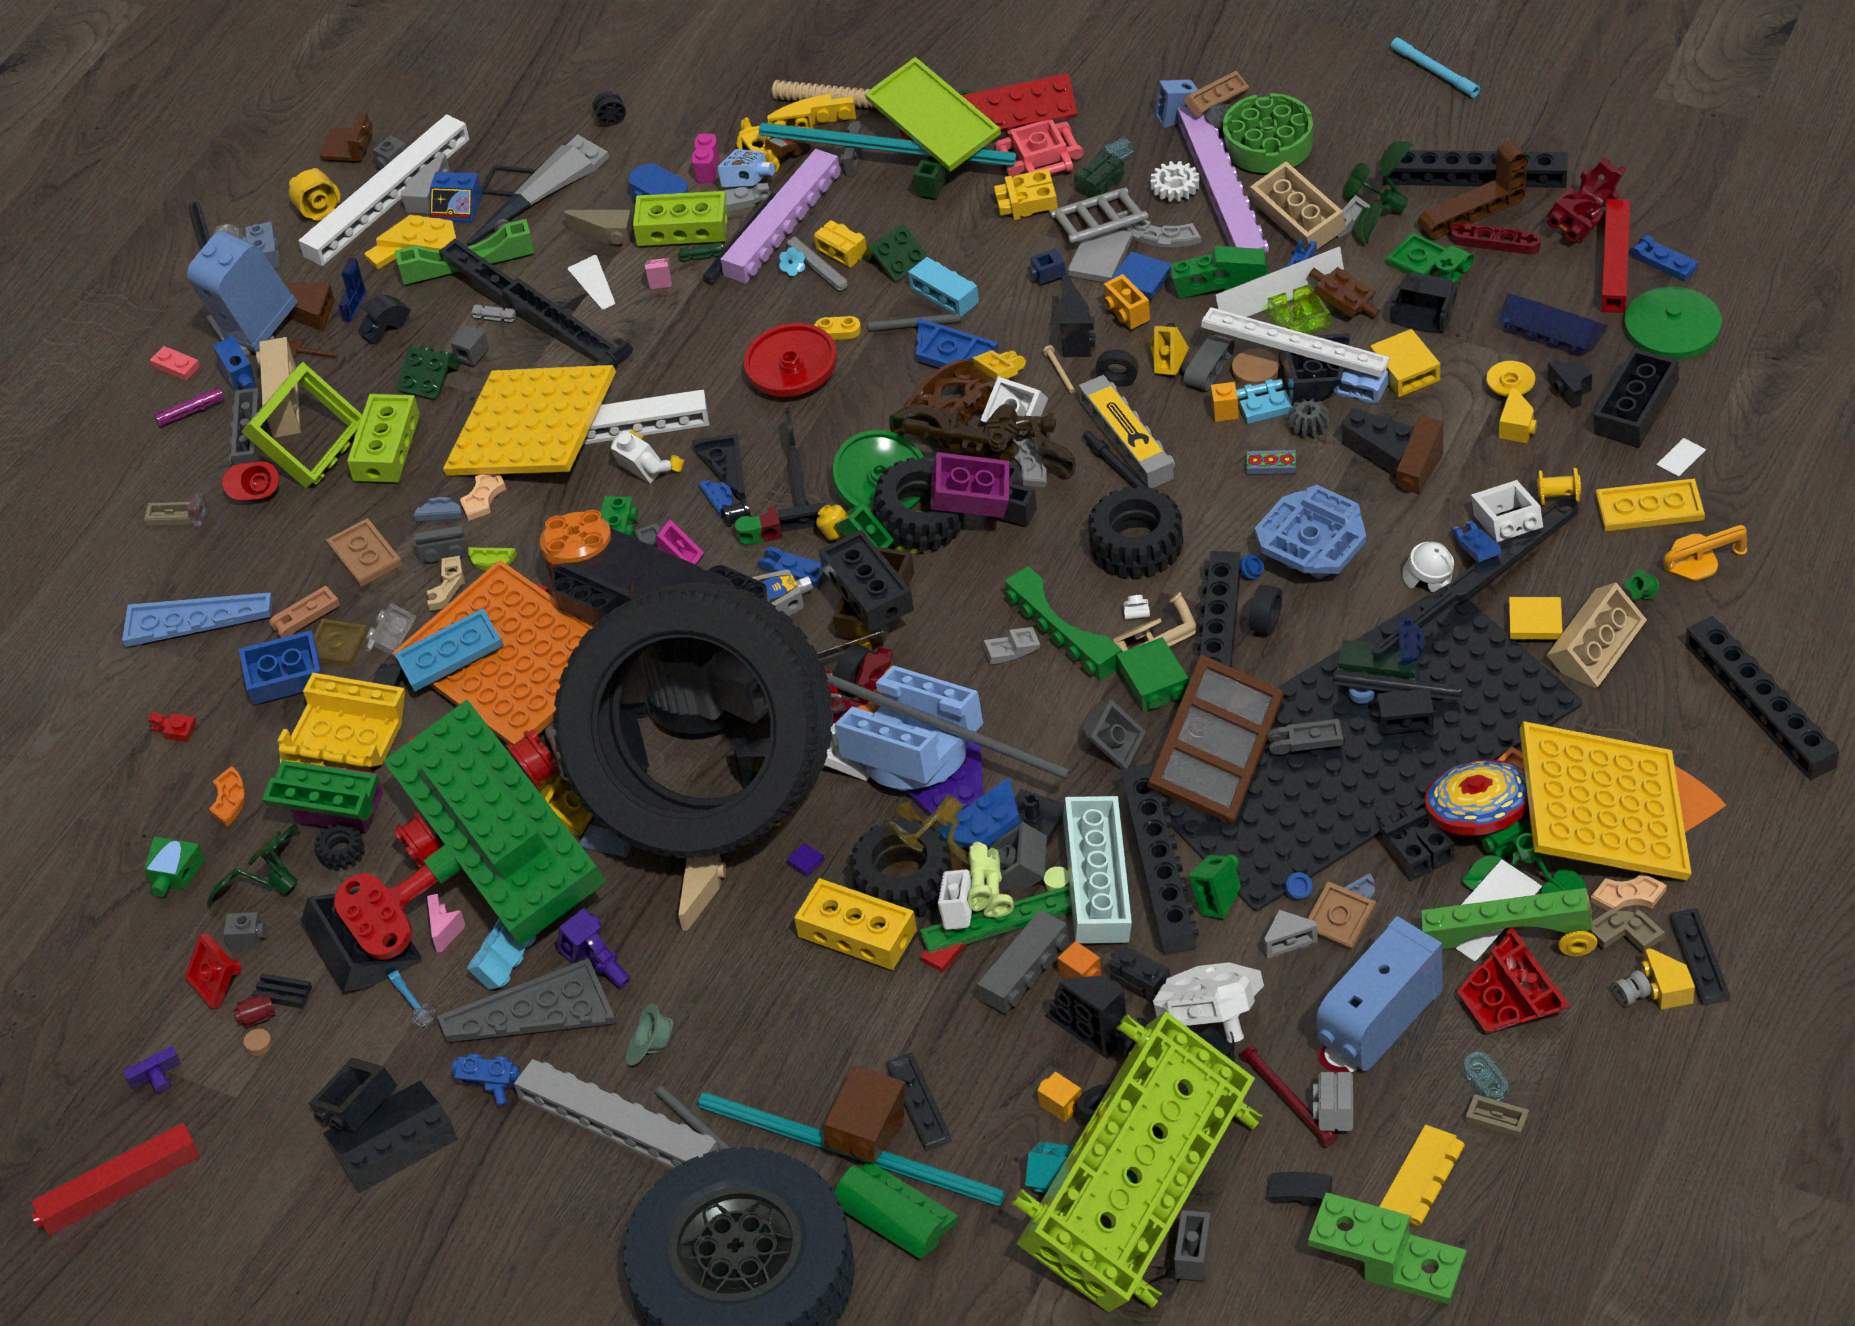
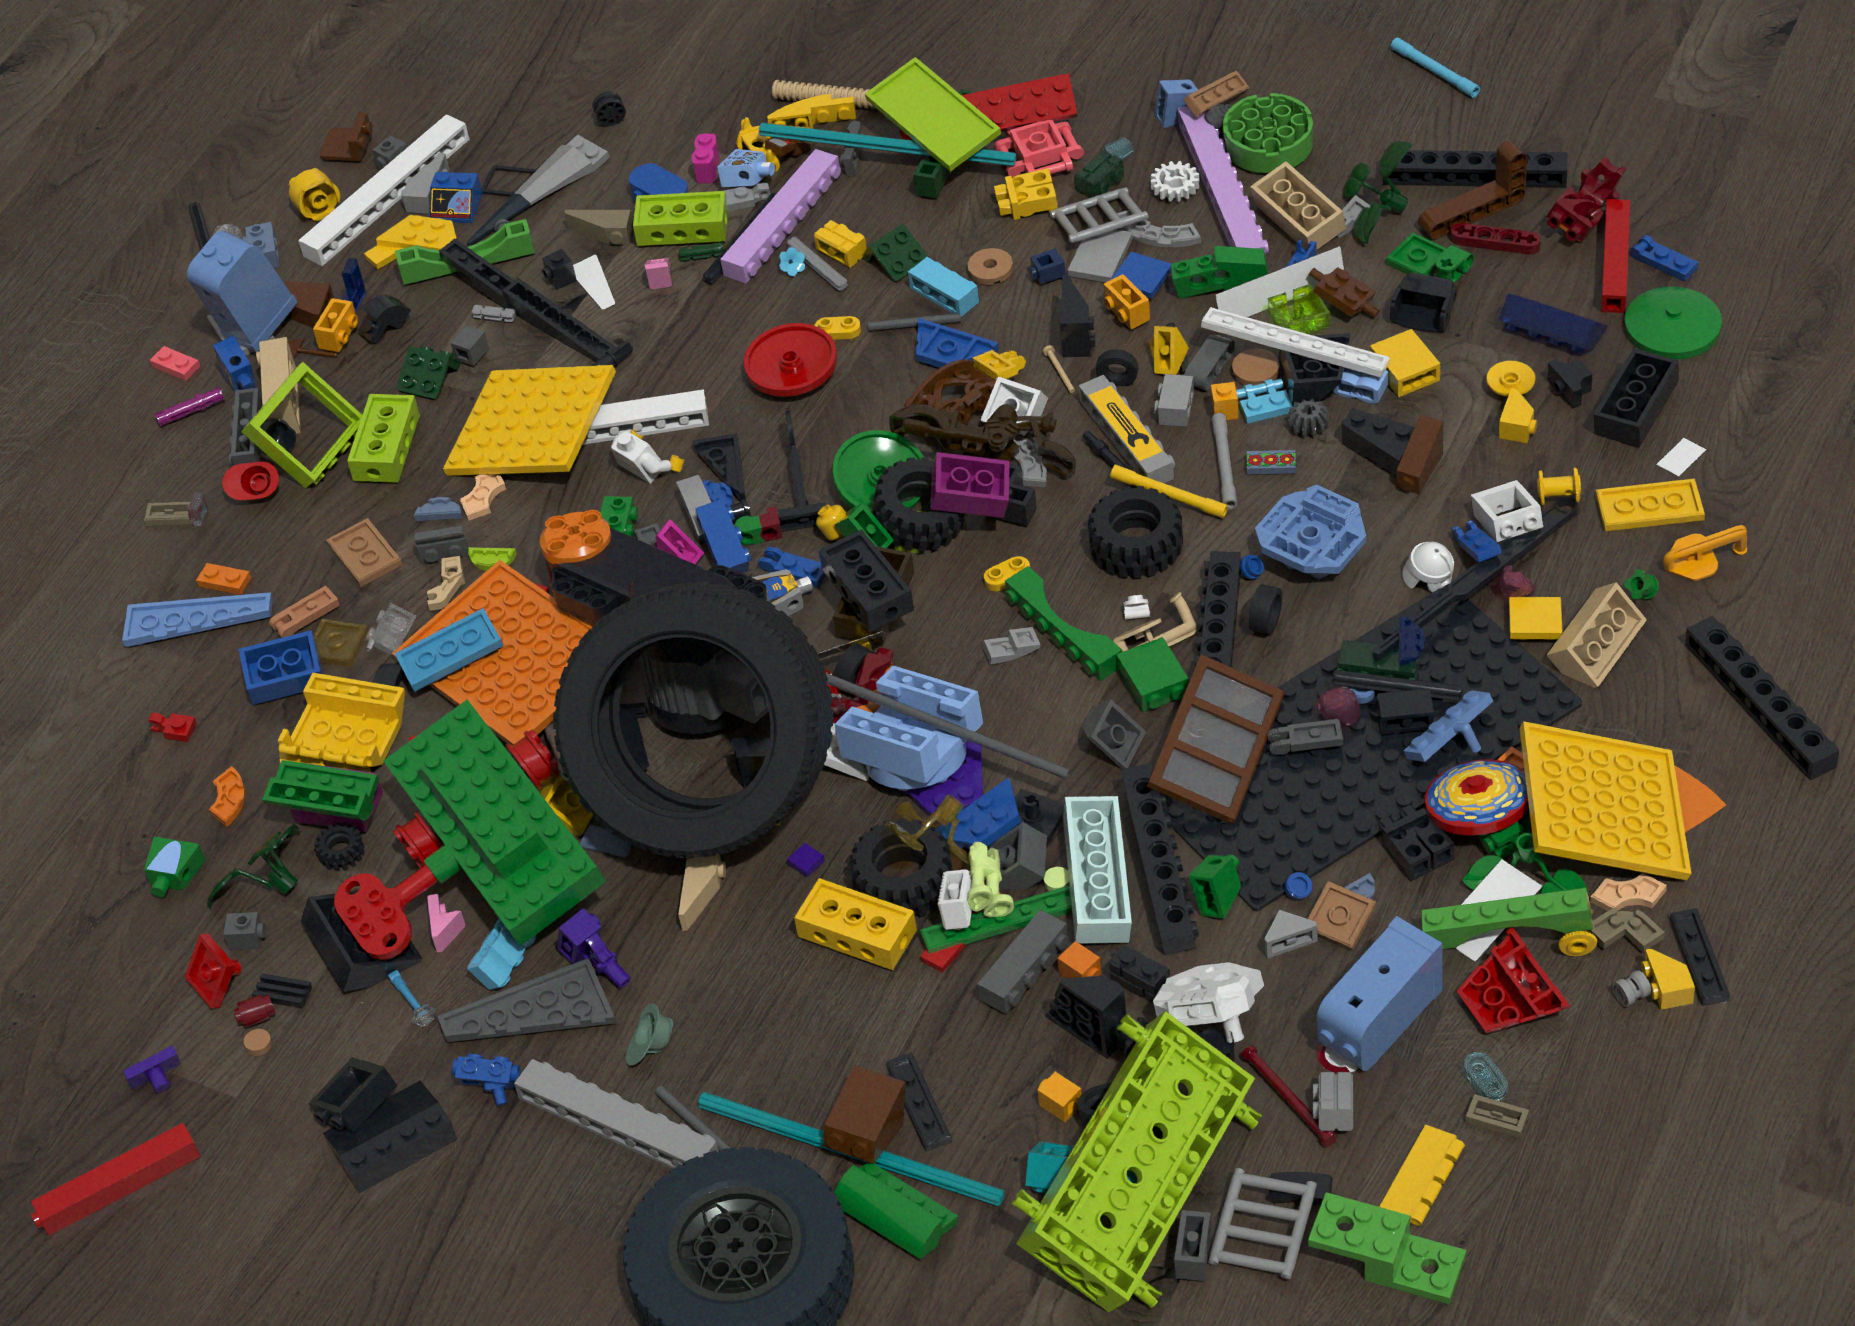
(223, 578): none -> orange plate
(280, 432): none -> black hair
(335, 325): none -> light orange brick
(559, 269): none -> black brick
(693, 496): none -> light grey slope
(722, 536): none -> blue brick
(990, 257): none -> medium nougat tile
(995, 576): none -> yellow plate
(1175, 400): none -> light grey brick
(1205, 504): none -> yellow piece
(1220, 432): none -> light grey piece
(1292, 1242): none -> light grey bar
(1339, 704): none -> clear pink hair
(1450, 724): none -> medium blue plate
(1515, 584): none -> clear pink hair

